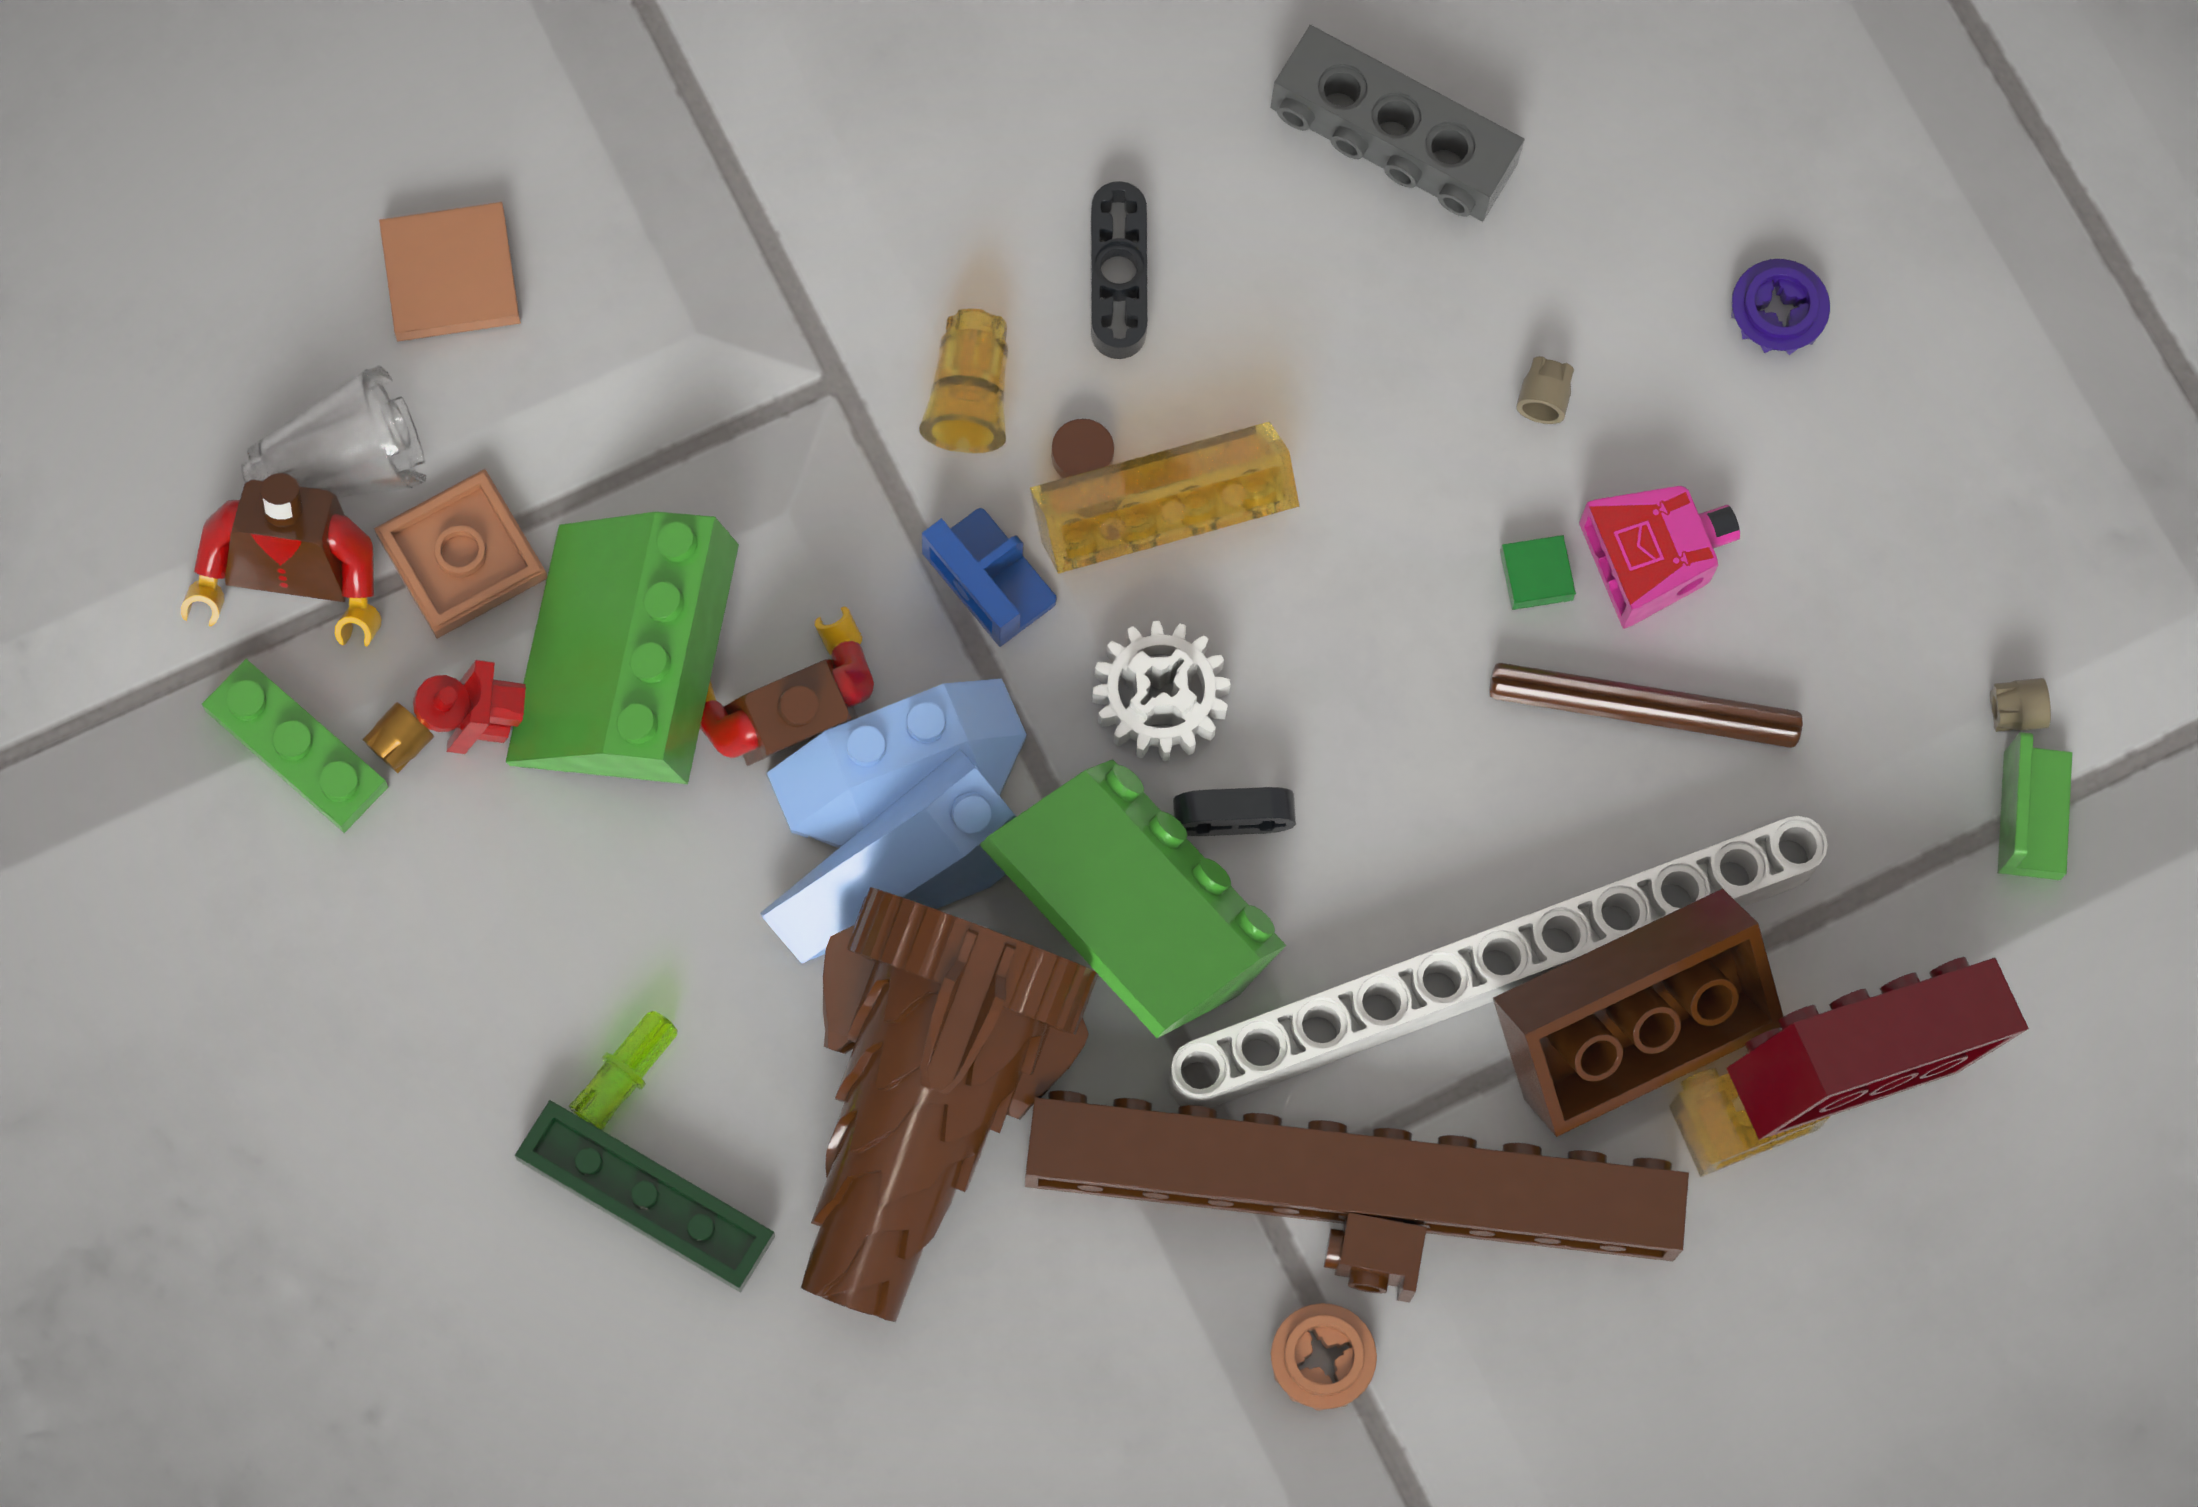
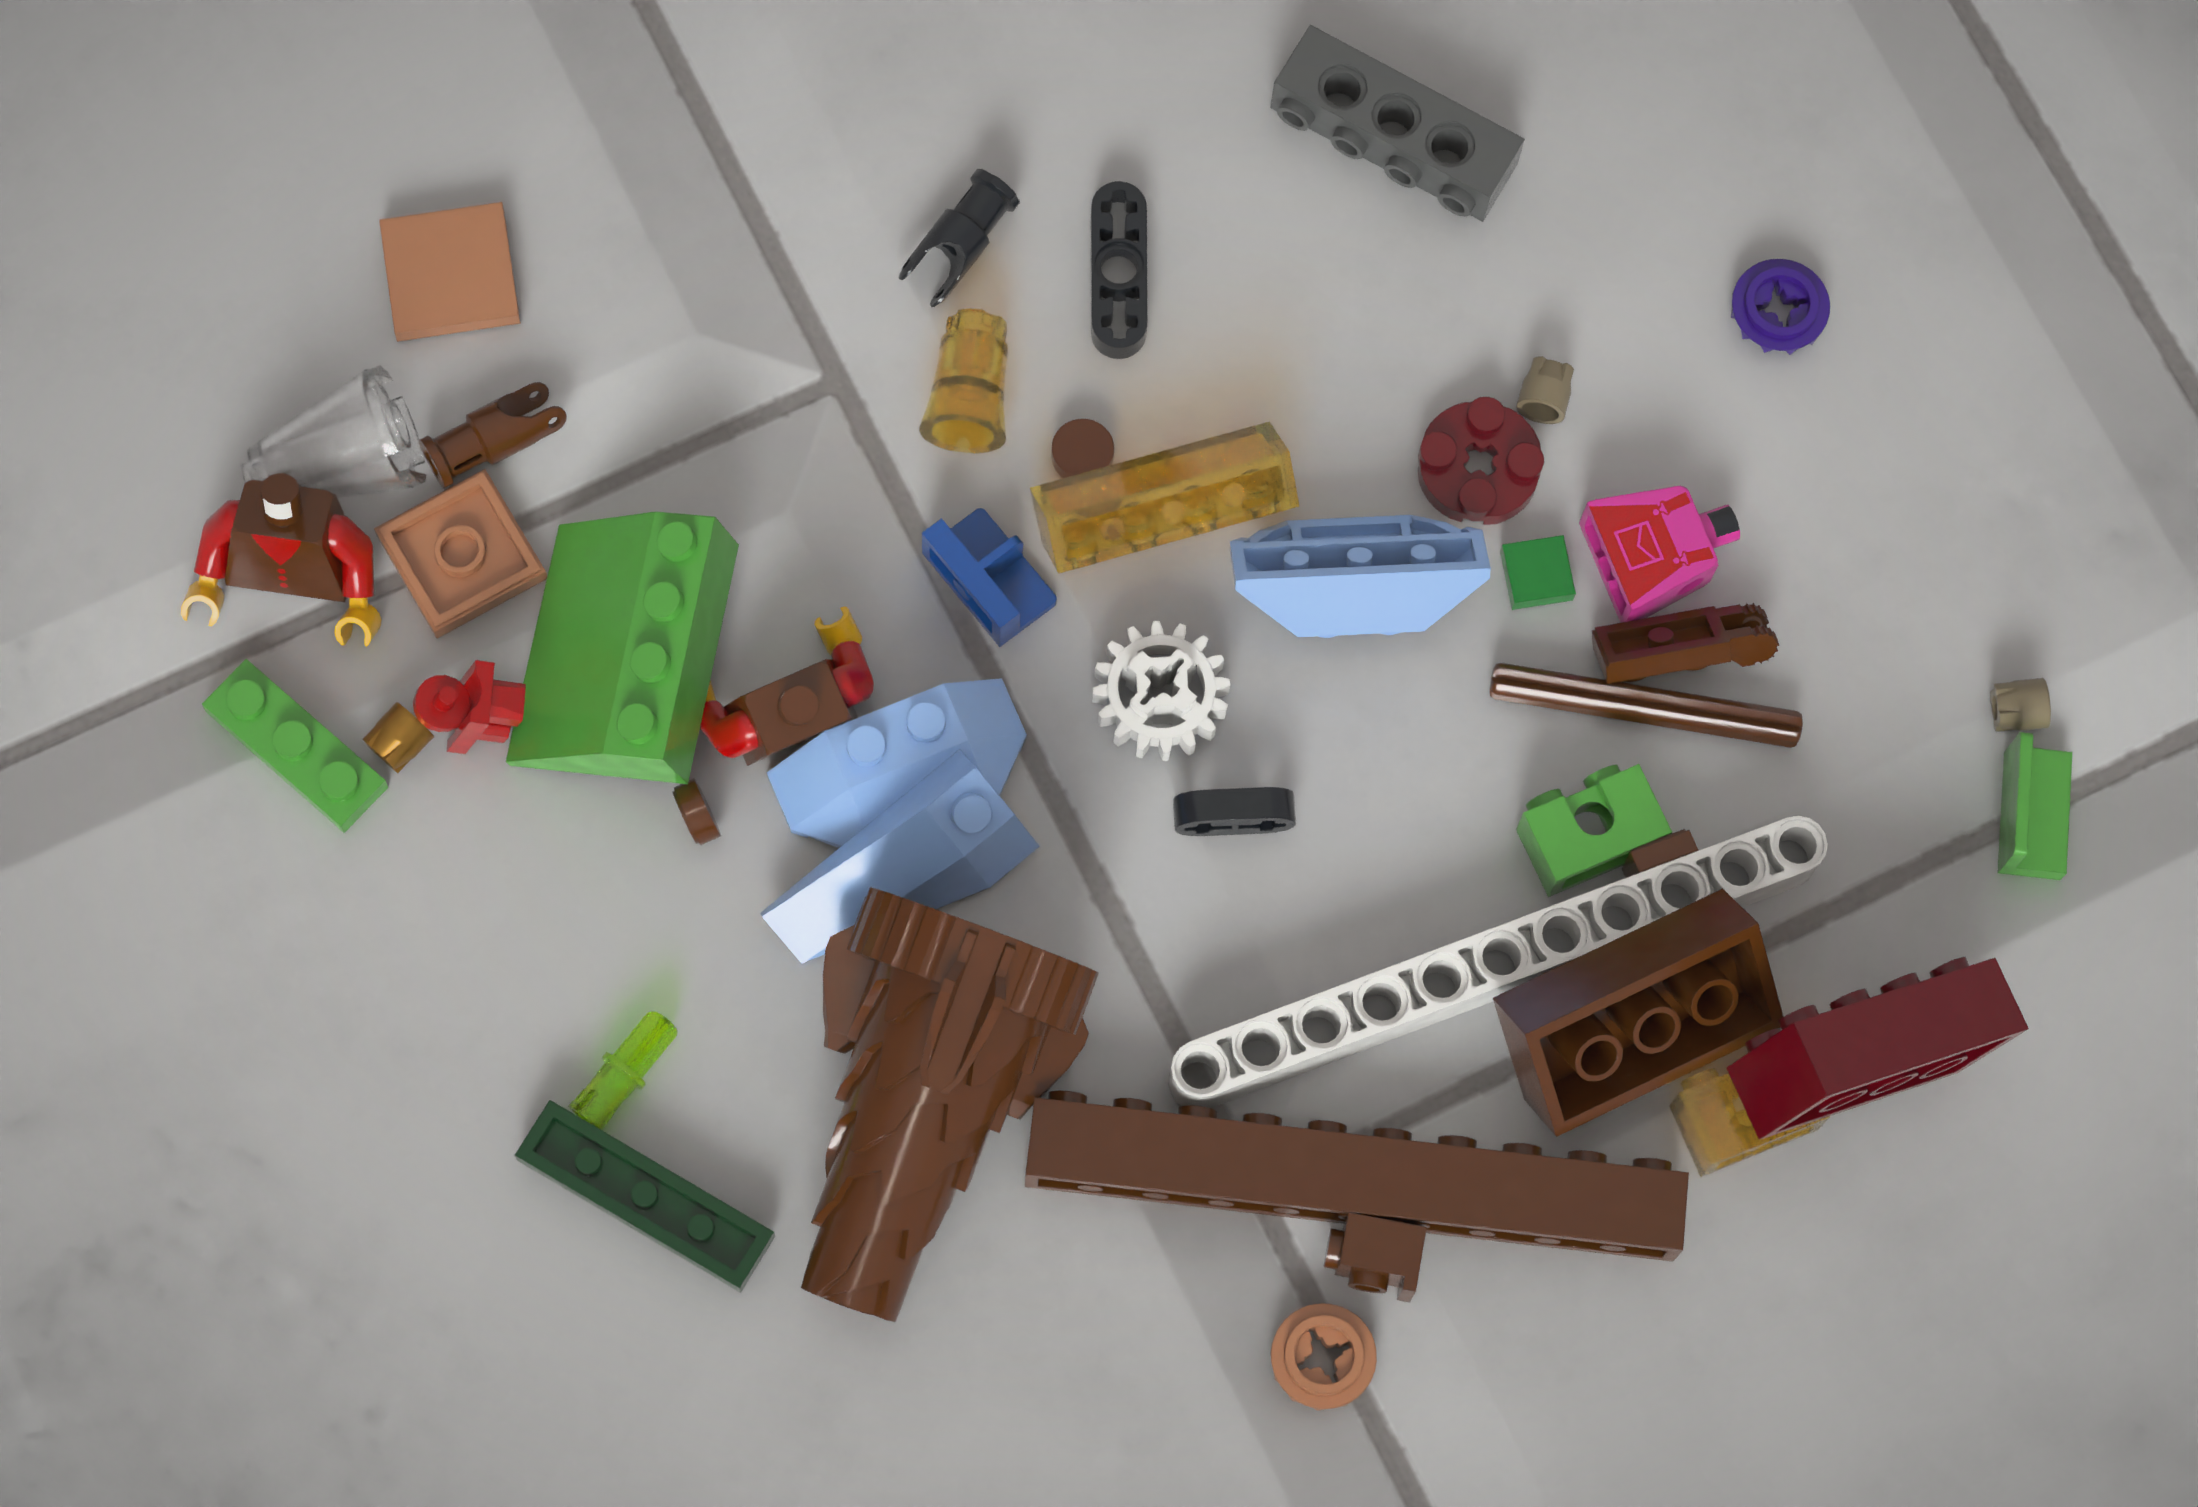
(492, 433): none -> reddish brown piece
(696, 812): none -> reddish brown tile
(965, 229): none -> black piece
(1135, 897): bright green slope -> none
(1359, 573): none -> light blue wedge
(1486, 428): none -> dark red plate
(1567, 854): none -> bright green brick
(1659, 852): none -> reddish brown tile
(1683, 642): none -> reddish brown hinge

